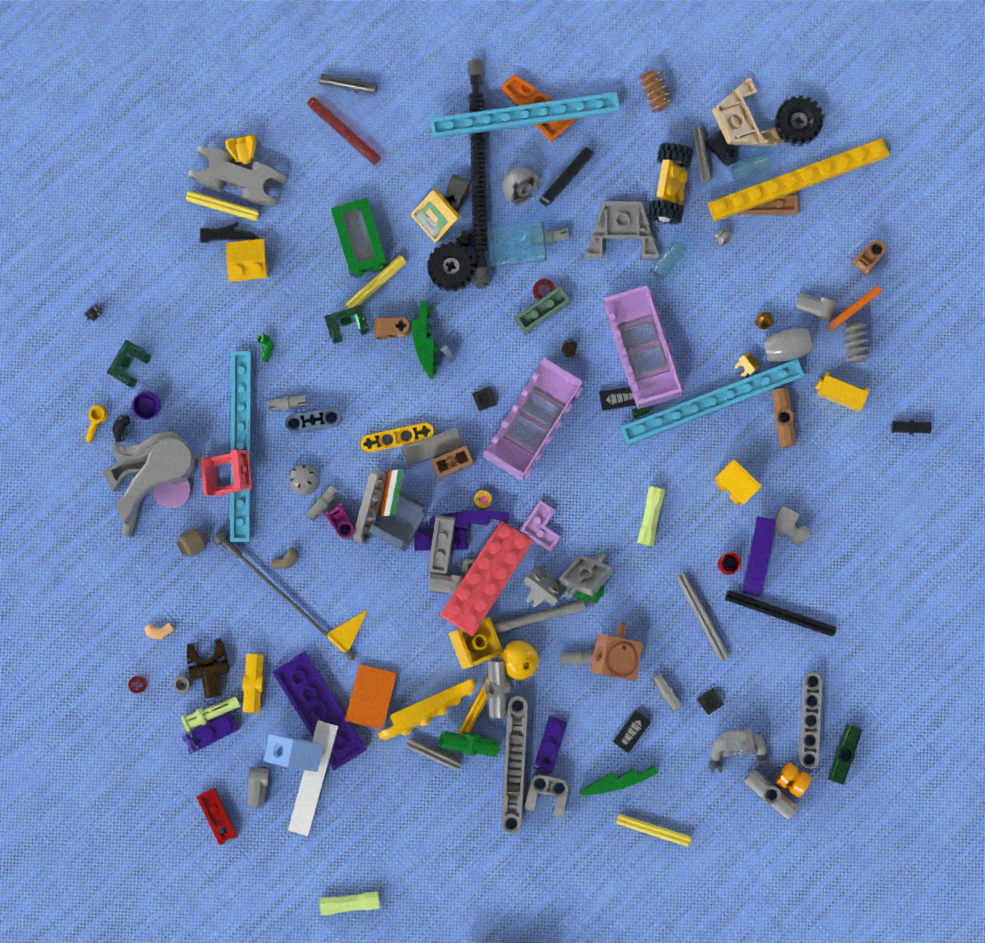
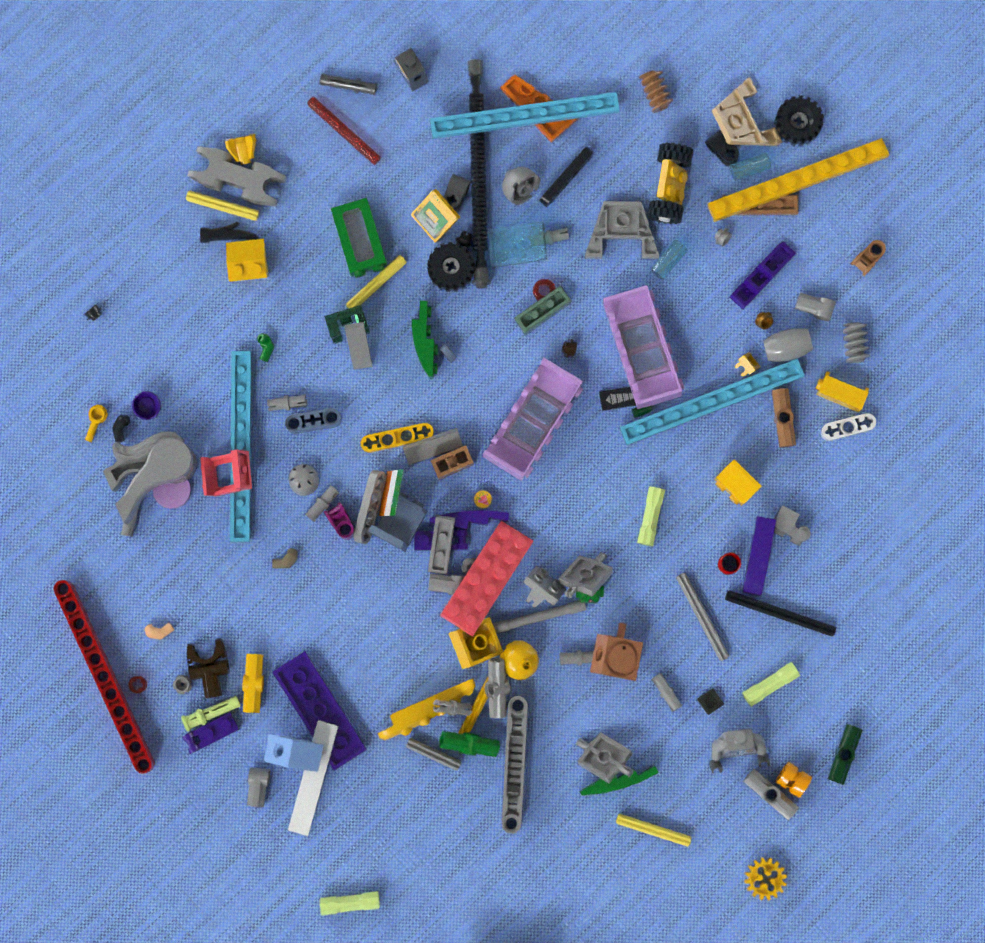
(96, 669): none -> red beam
(124, 360): clear green panel -> none
(191, 542): dark tan head -> none
(216, 815): red plate -> none
(341, 636): piece -> none
(358, 345): none -> light grey tile
(371, 697): orange tile -> none
(387, 327): medium nougat piece -> none
(410, 68): none -> dark grey torso
(452, 707): none -> light grey pin
(484, 399): pearl dark grey tile -> none
(536, 528): lavender tile -> none
(548, 790): light grey piece -> none
(550, 744): dark purple plate -> none
(604, 757): none -> light grey plate
(631, 731): tile -> none
(701, 154): light grey axle -> none
(762, 275): none -> dark purple slope
(768, 867): none -> yellow gear
(772, 683): none -> yellowish green axle
(805, 729): light grey beam -> none
(853, 309): orange tile -> none
(863, 428): none -> white beam
(910, 427): black pin -> none

